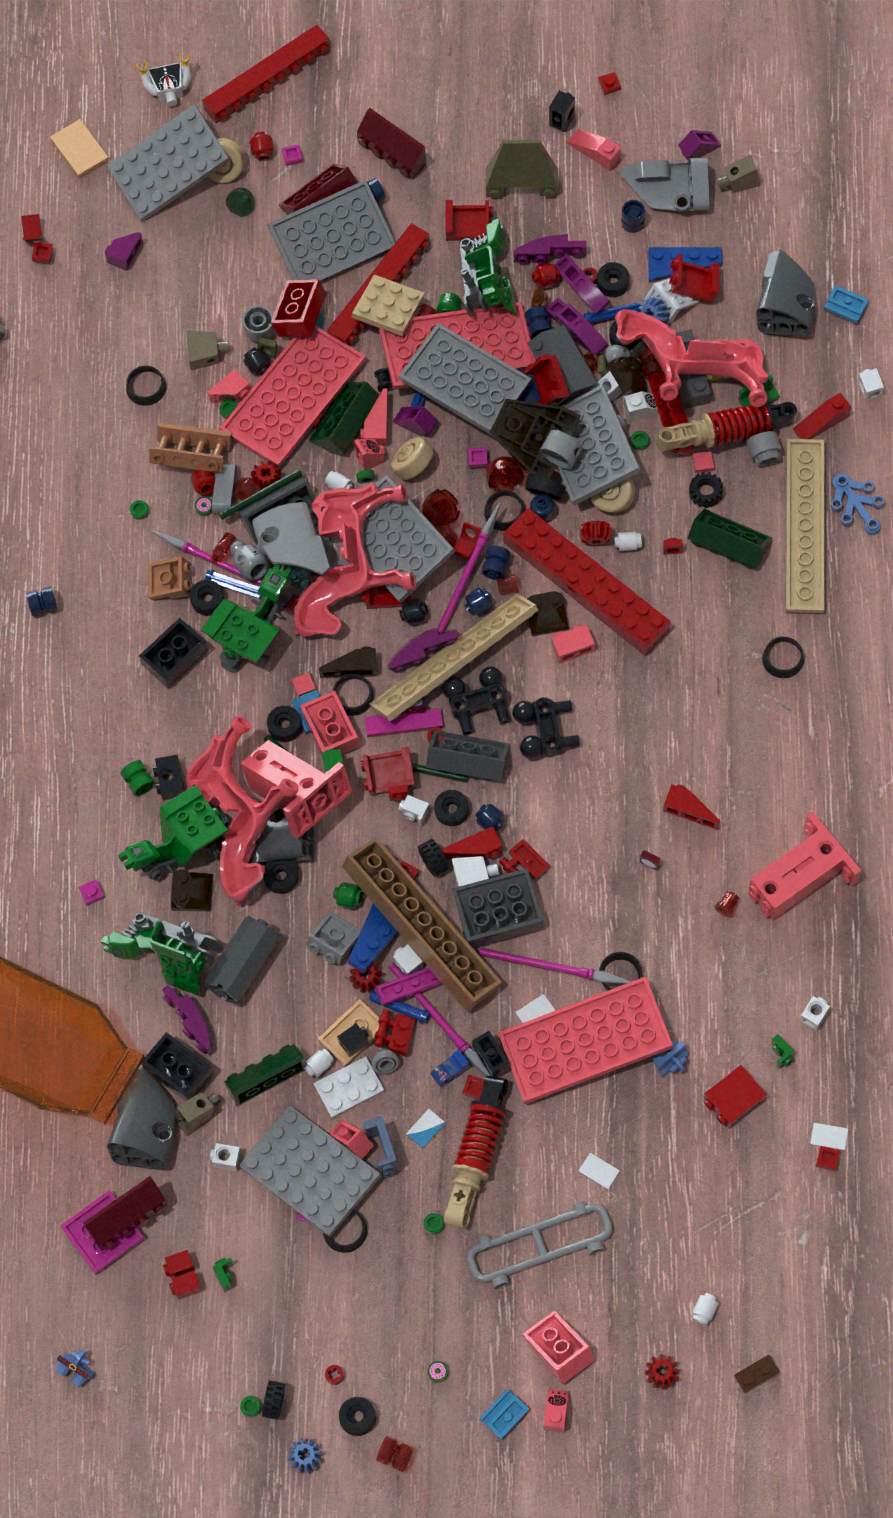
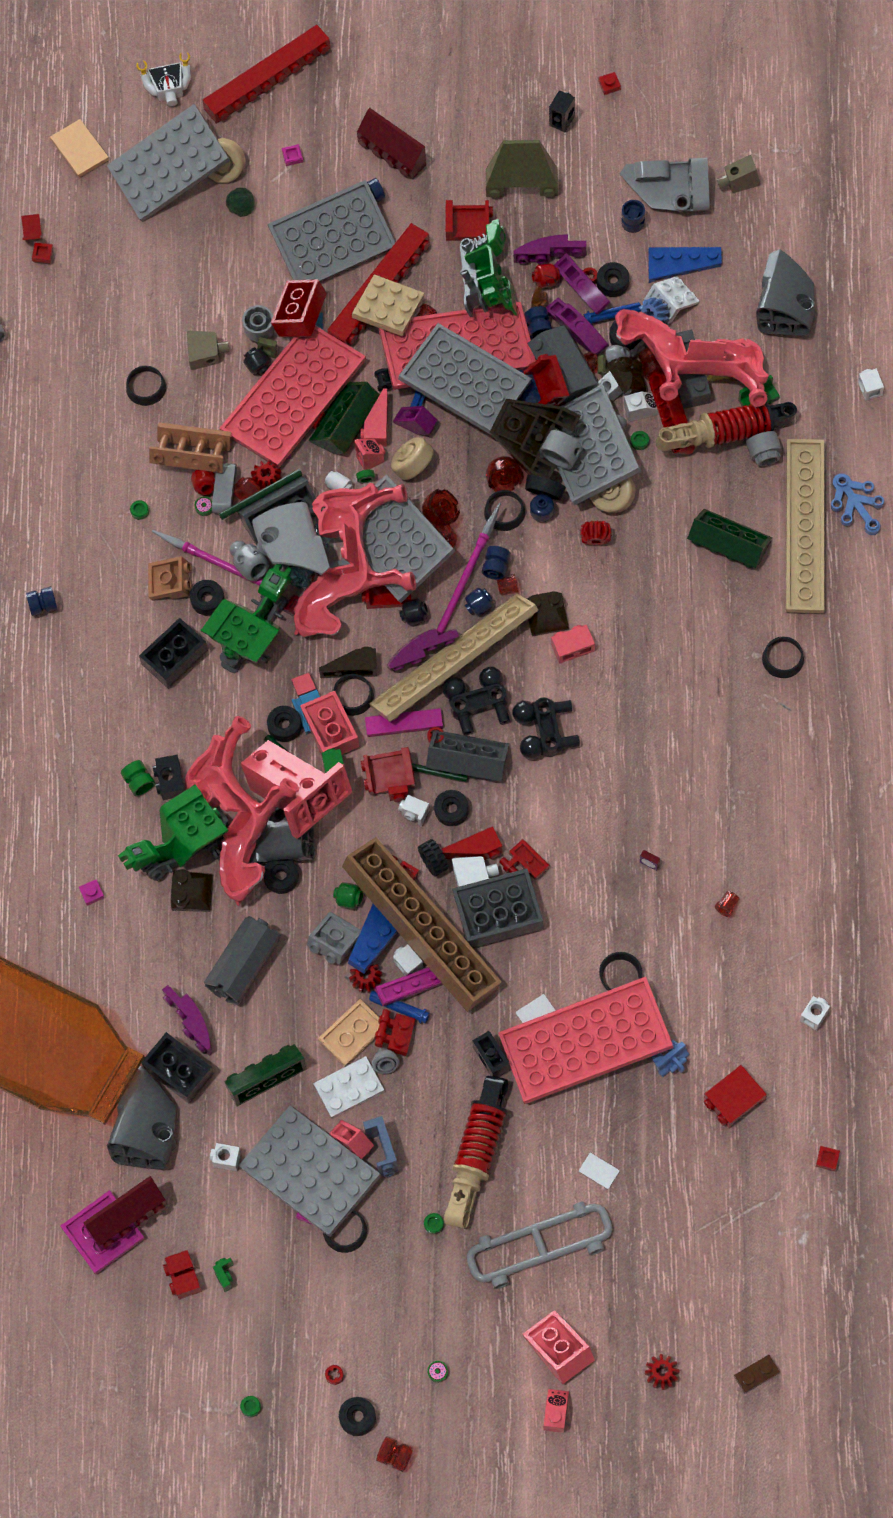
(81, 1371): medium blue hips -> none
(123, 250): magenta slope -> none
(177, 948): green piece -> none
(195, 1112): dark tan torso -> none
(222, 548): clear red bar -> none
(227, 408): green tile -> none
(231, 387): coral slope -> none
(232, 583): axle -> none
(261, 145): red head -> none
(273, 1400): black tyre -> none
(301, 1449): medium blue gear -> none
(318, 1063): white brick -> none
(325, 184): dark red slope -> none
(353, 1039): black brick -> none
(419, 706): tile -> none
(425, 1128): sticker -> none
(448, 302): green head -> none
(450, 1069): blue leg -> none
(467, 544): red bracket -> none
(470, 1055): dark pink piece -> none
(473, 1087): red plate -> none
(477, 457): dark pink plate -> none
(489, 816): dark blue head -> none
(504, 1414): dark azure plate -> none
(586, 582): red brick -> none
(596, 147): coral slope -> none
(600, 976): dark pink piece -> none
(628, 541): white brick -> none
(672, 546): red plate -> none
(687, 806): red slope -> none
(694, 280): red panel -> none
(698, 144): magenta slope -> none
(703, 462): coral tile -> none
(705, 1308): white brick -> none
(706, 479): black tyre -> none
(780, 1047): green bracket -> none
(802, 871): coral brick -> none
(824, 417): red slope -> none
(829, 1136): white sticker -> none
(846, 304): dark azure plate -> none

